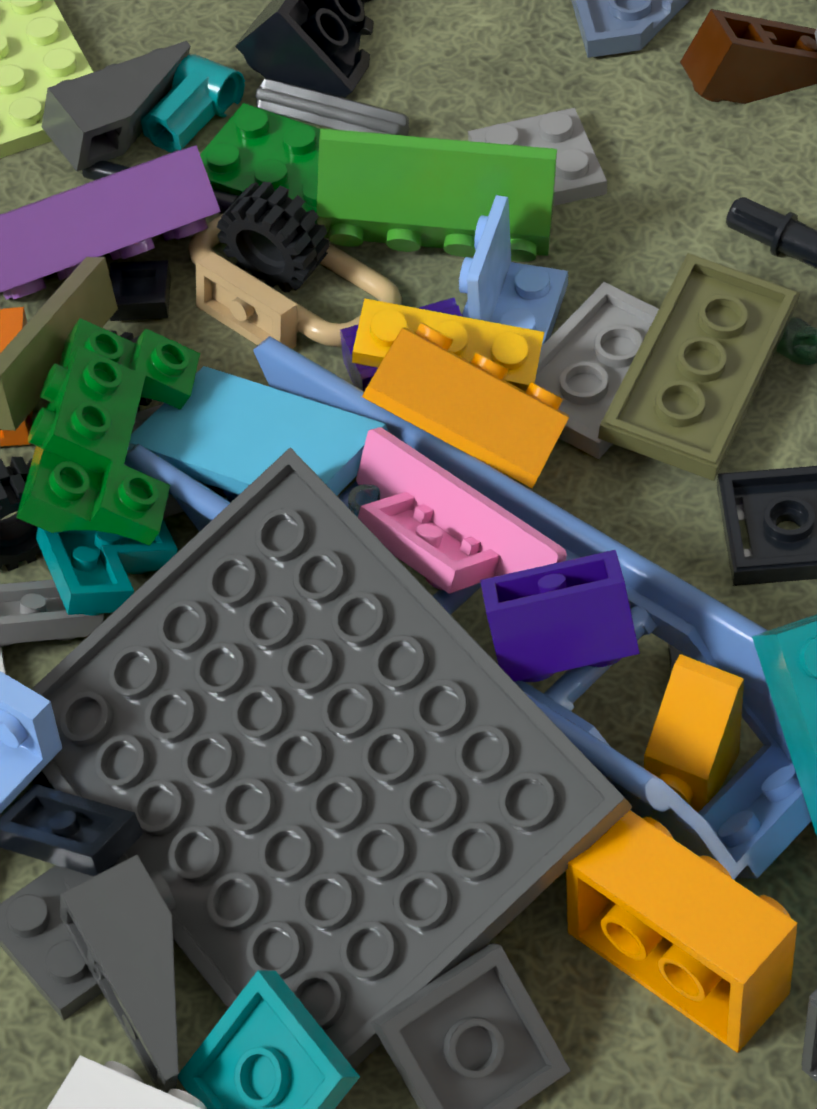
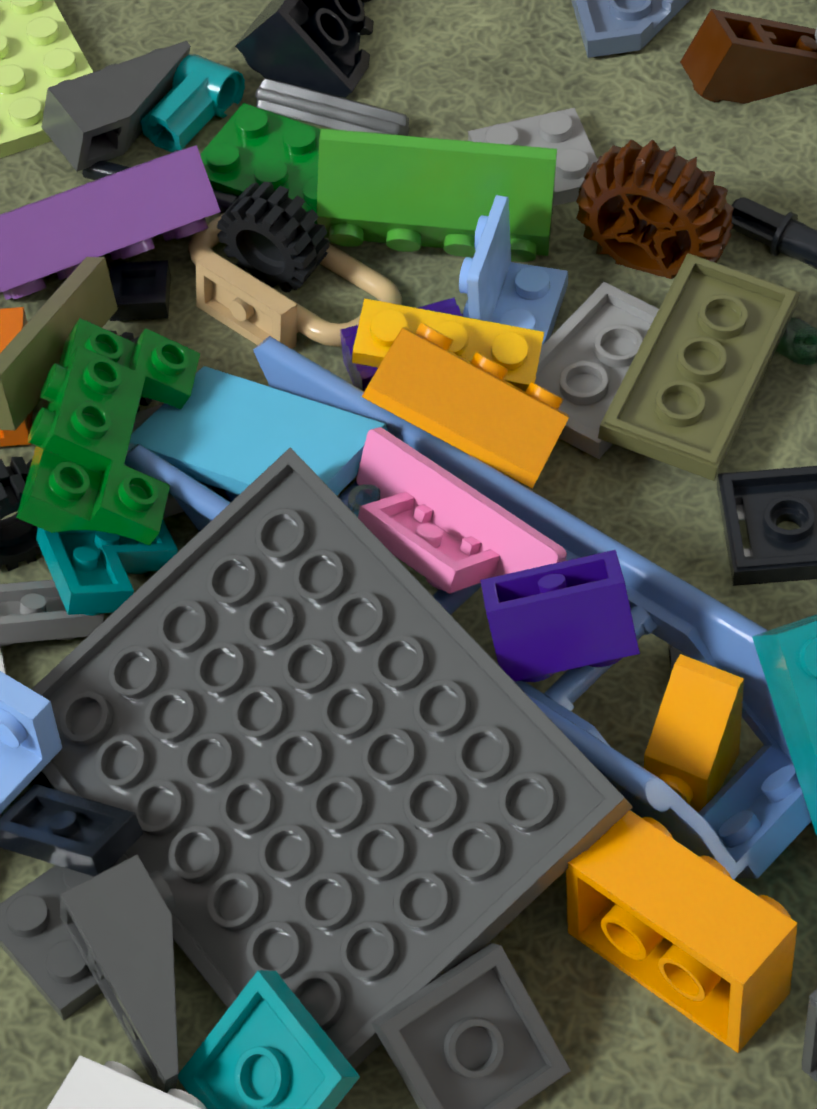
(653, 209): none -> reddish brown gear

